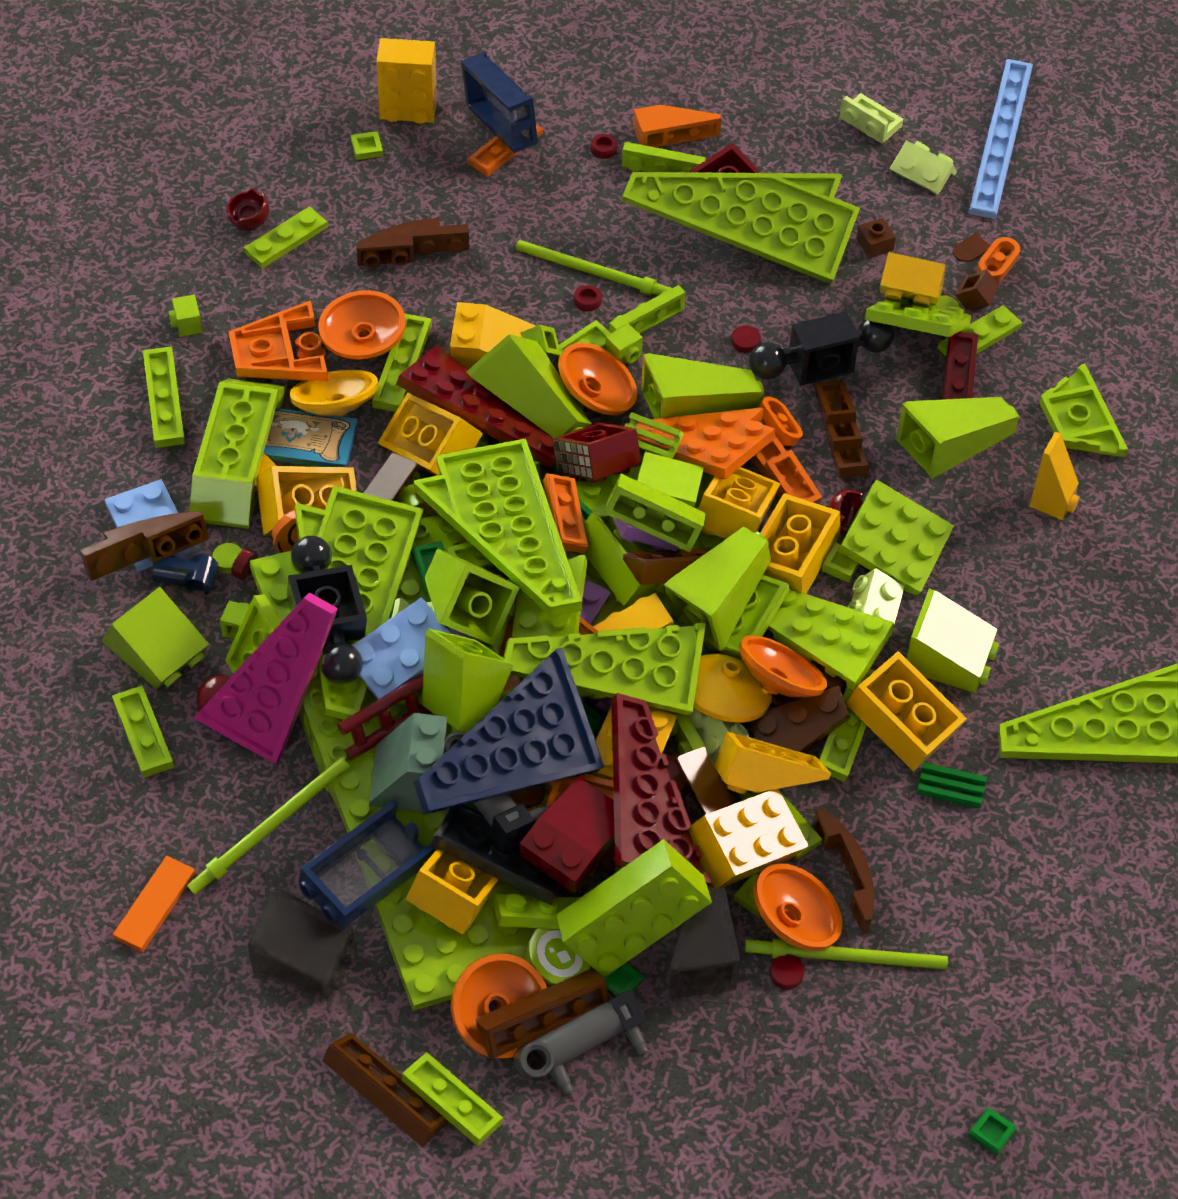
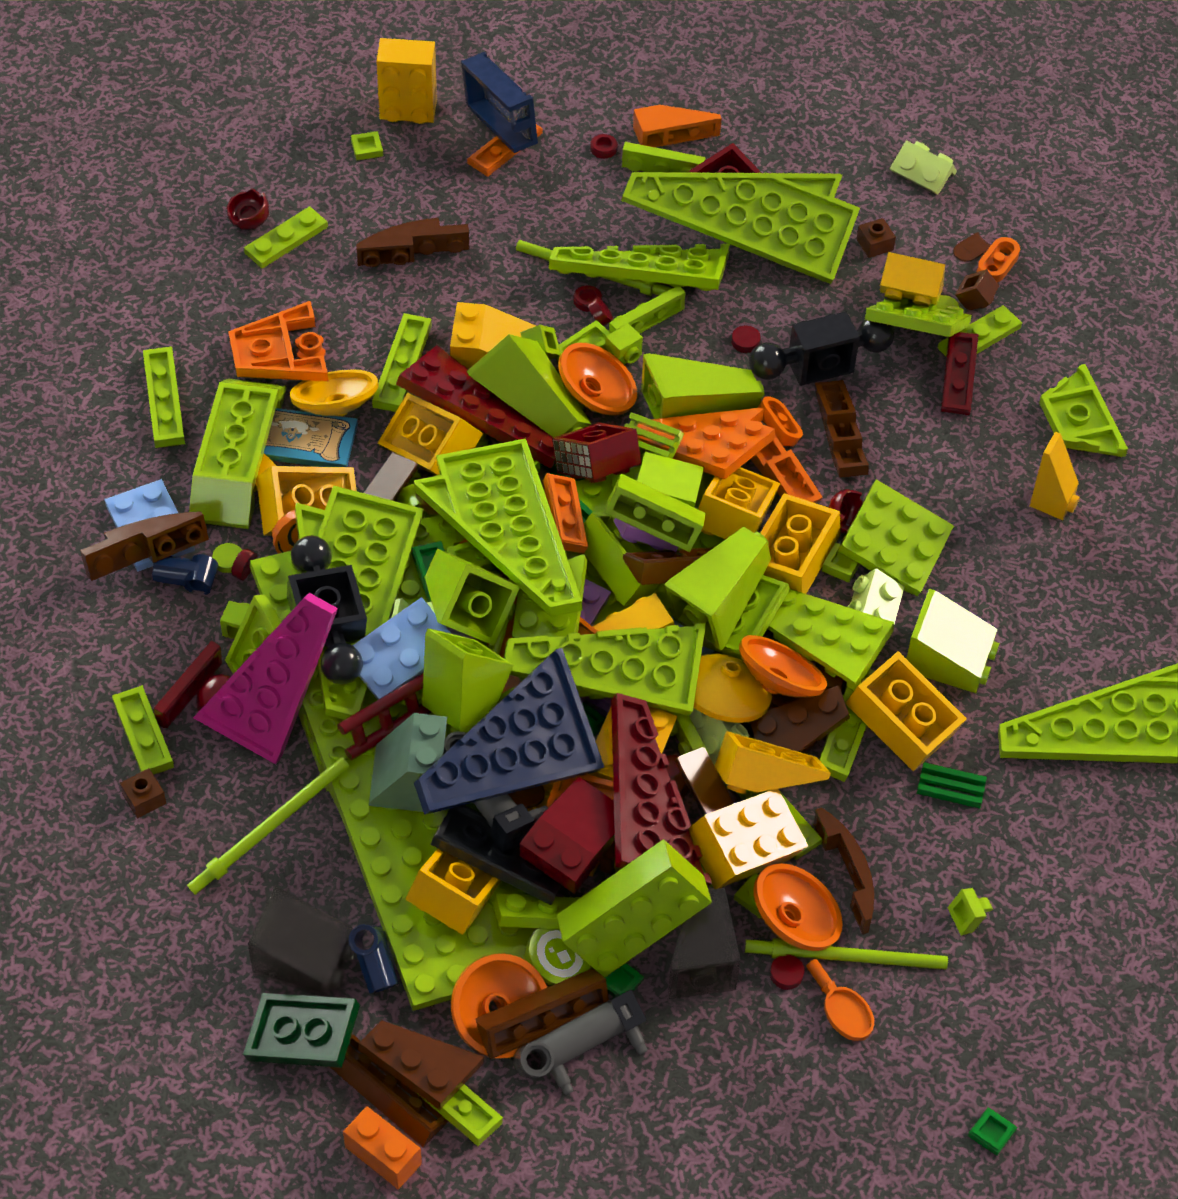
(143, 793): none -> reddish brown plate
(154, 904): orange tile -> none
(156, 640): lime slope -> none
(185, 316): lime plate -> none
(188, 685): none -> dark red tile
(301, 1030): none -> plate
(360, 315): orange dish -> none
(364, 866): door -> none
(375, 961): none -> dark blue piece
(382, 1147): none -> orange brick
(421, 1062): none -> reddish brown wing
(600, 311): none -> dark red tile
(647, 263): none -> lime wing
(843, 1006): none -> orange piece
(870, 117): yellowish green bracket -> none
(953, 430): lime slope -> none
(968, 910): none -> lime tile
(1000, 139): light blue tile -> none

